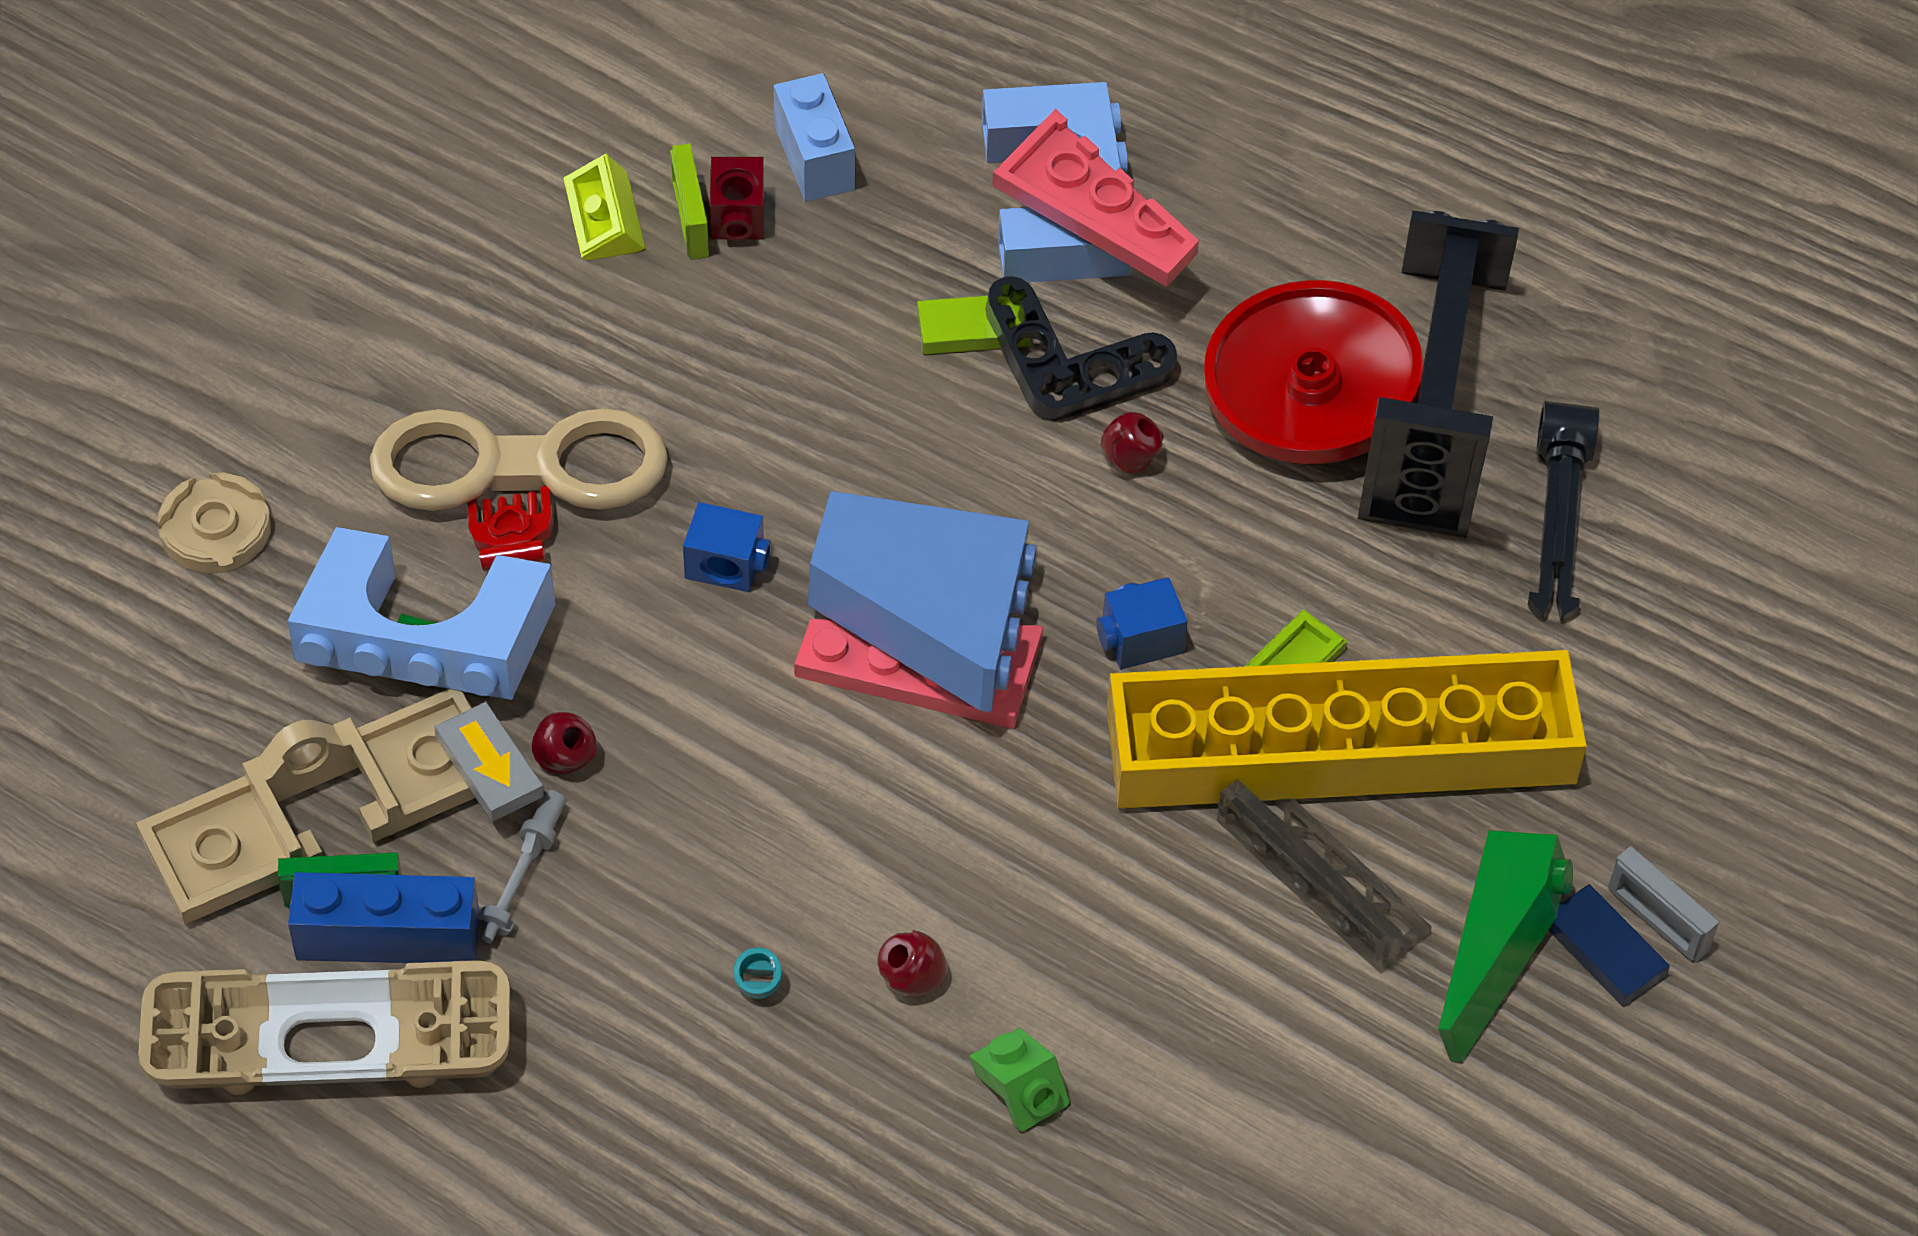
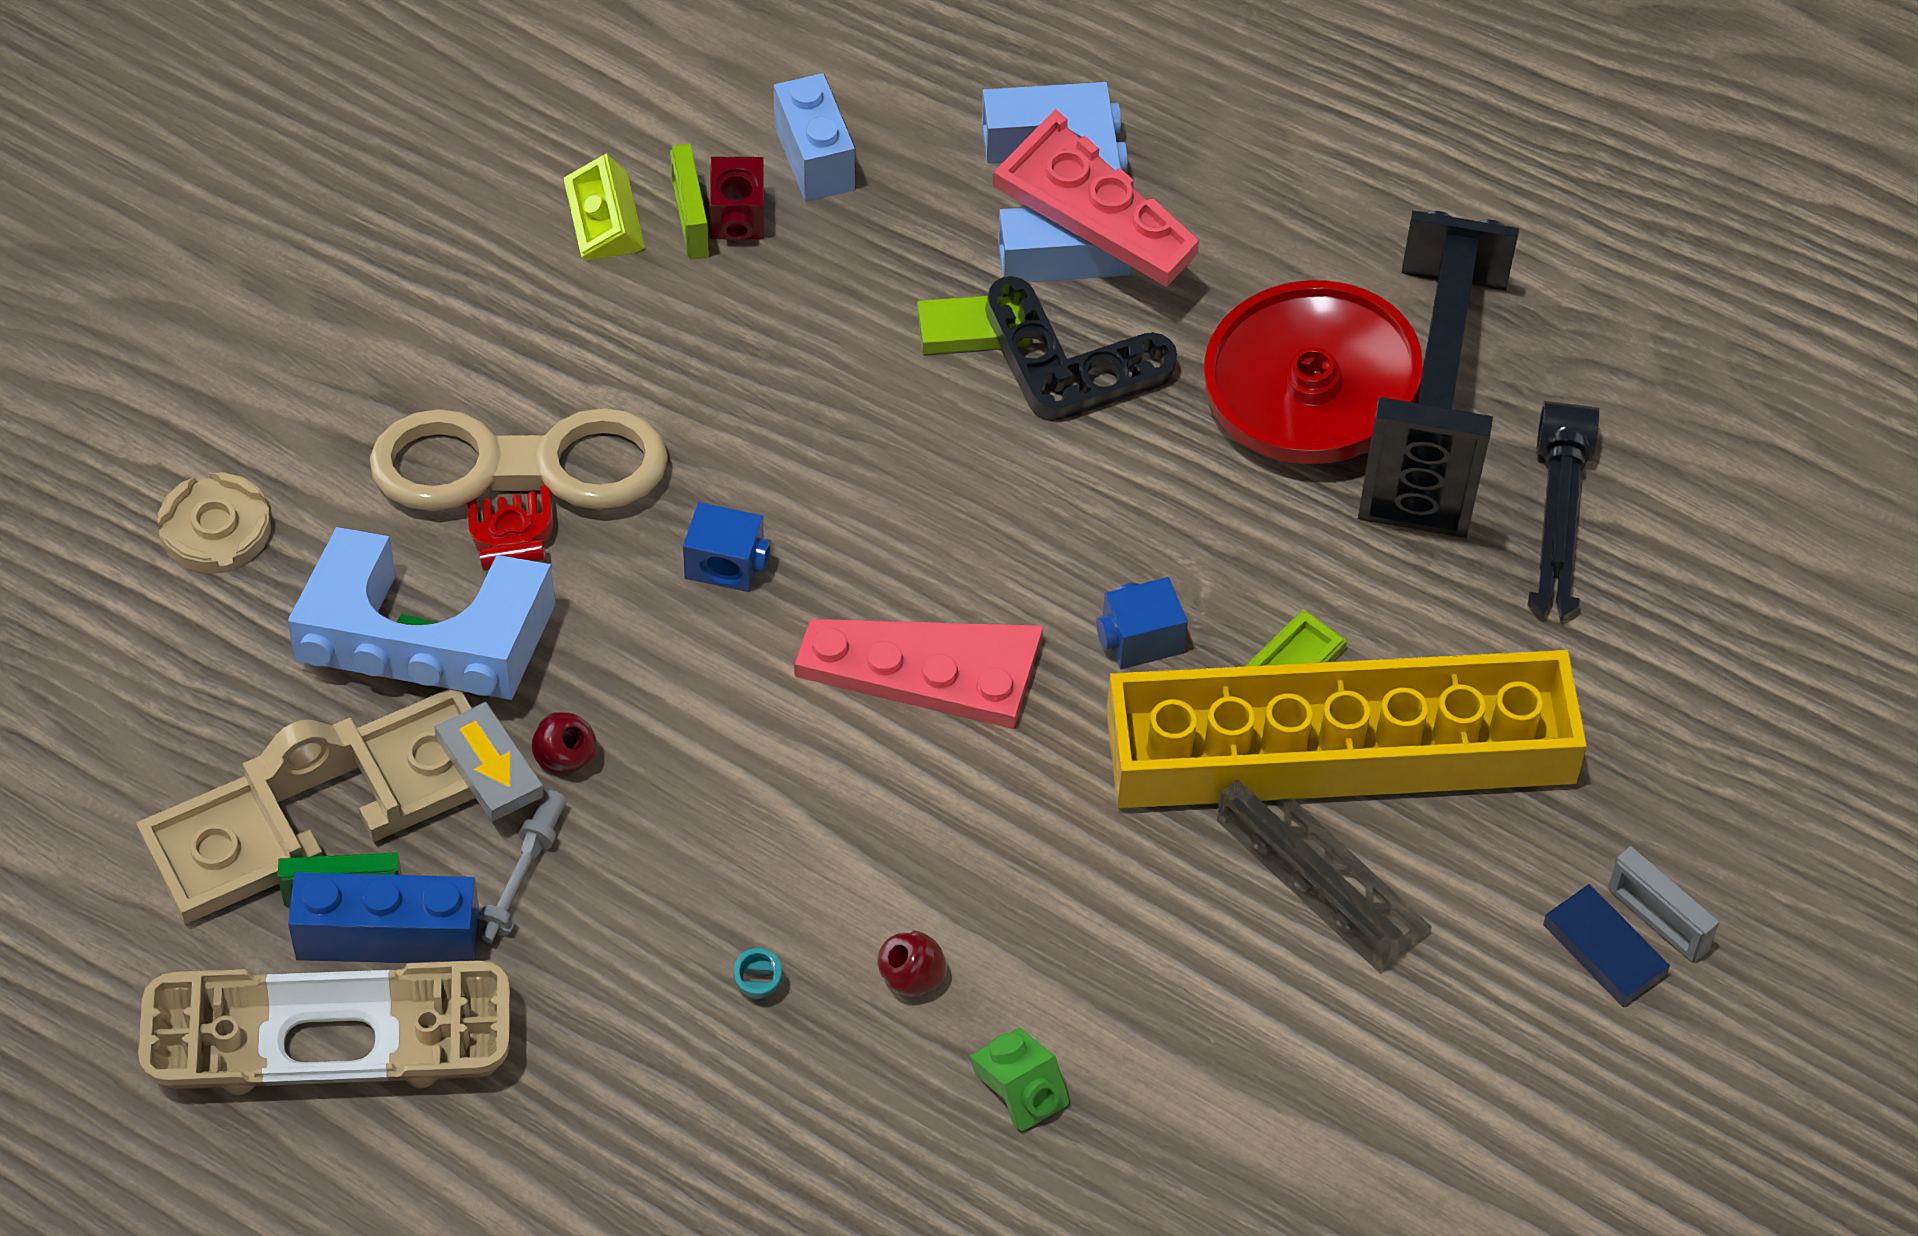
(926, 587): medium blue slope -> none
(1131, 442): dark red piece -> none
(1505, 922): green slope -> none

